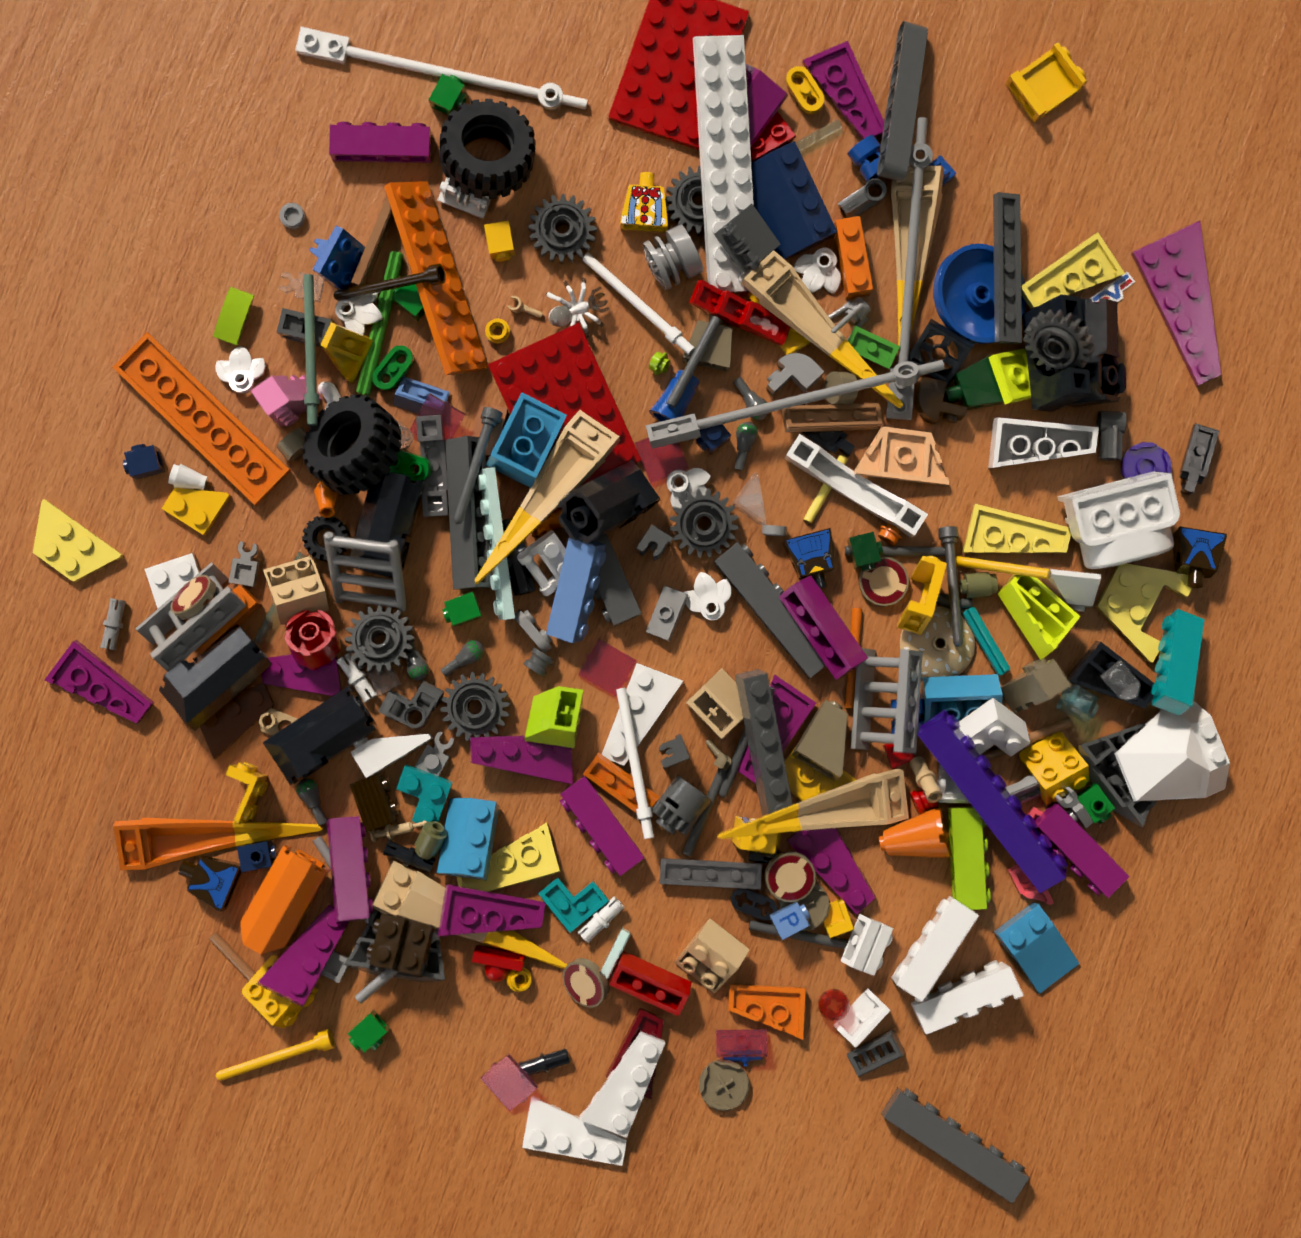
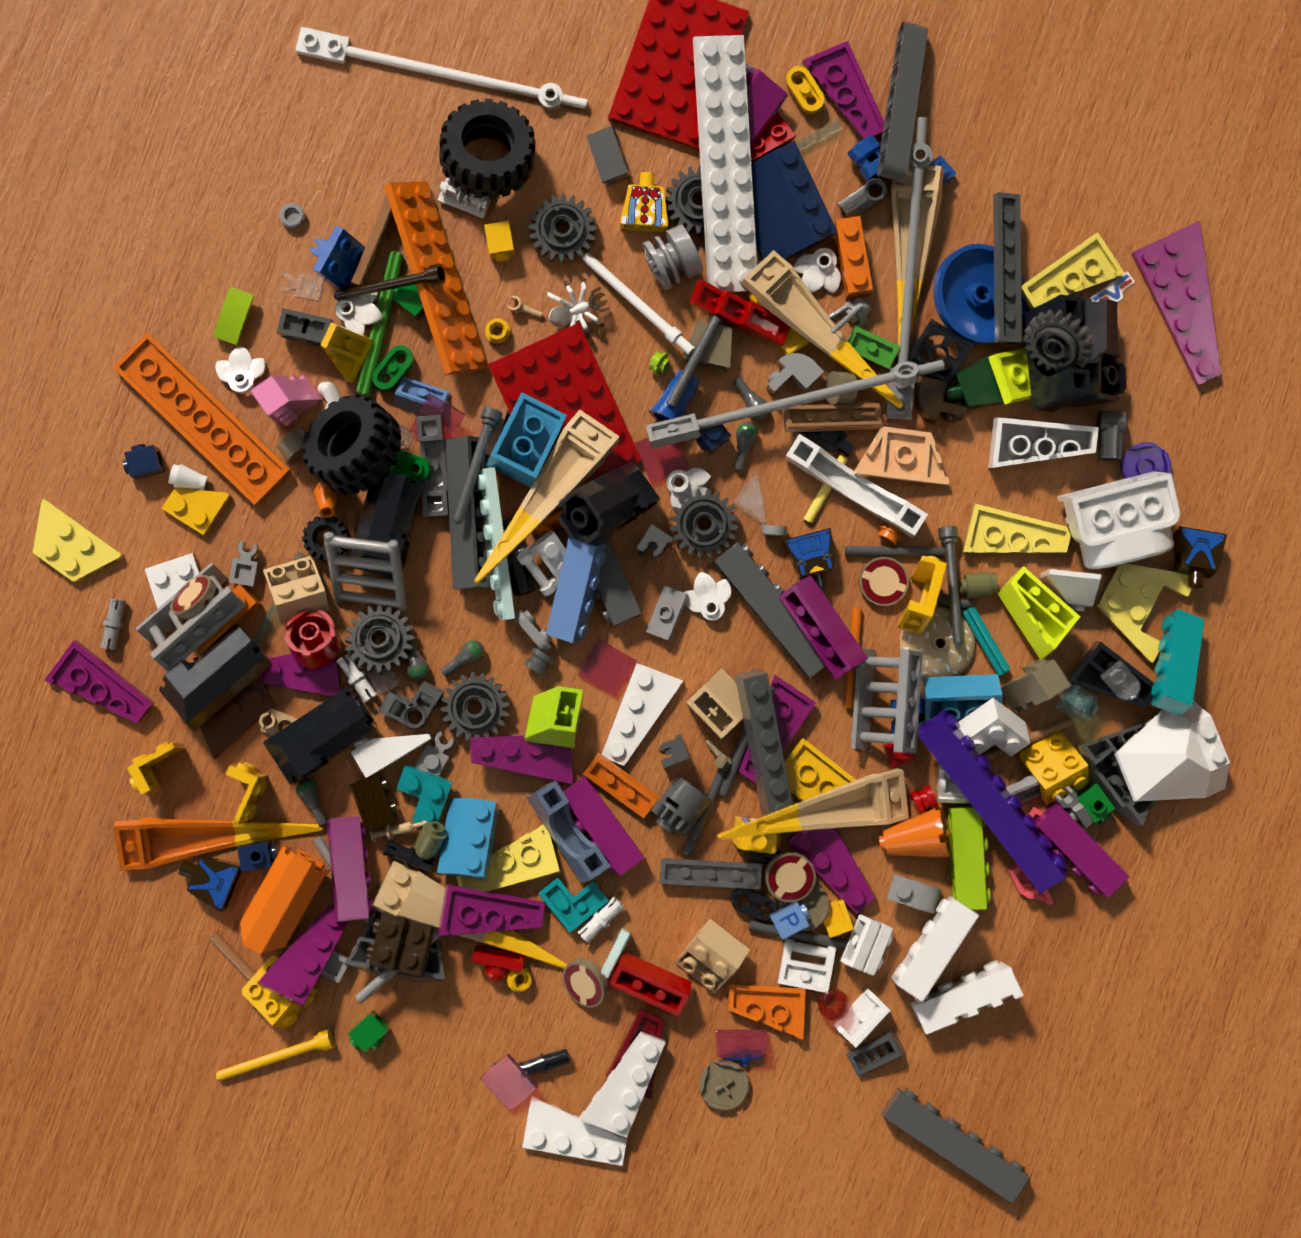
(141, 773): none -> yellow bracket
(311, 399): sand green bar -> none
(380, 143): magenta brick -> none
(448, 94): green brick -> none
(462, 609): green brick -> none
(554, 812): none -> sand blue arch
(609, 156): none -> dark grey hinge
(643, 811): white bar -> none
(747, 239): dark grey hinge -> none
(806, 974): none -> white plate
(824, 741): dark tan slope -> none
(865, 551): dark green brick -> none
(913, 893): none -> light grey brick
(926, 779): tan pin -> none
(1003, 567): yellow bar -> none
(1036, 947): dark azure slope -> none
(1047, 82): yellow panel -> none
(1197, 457): hinge -> none

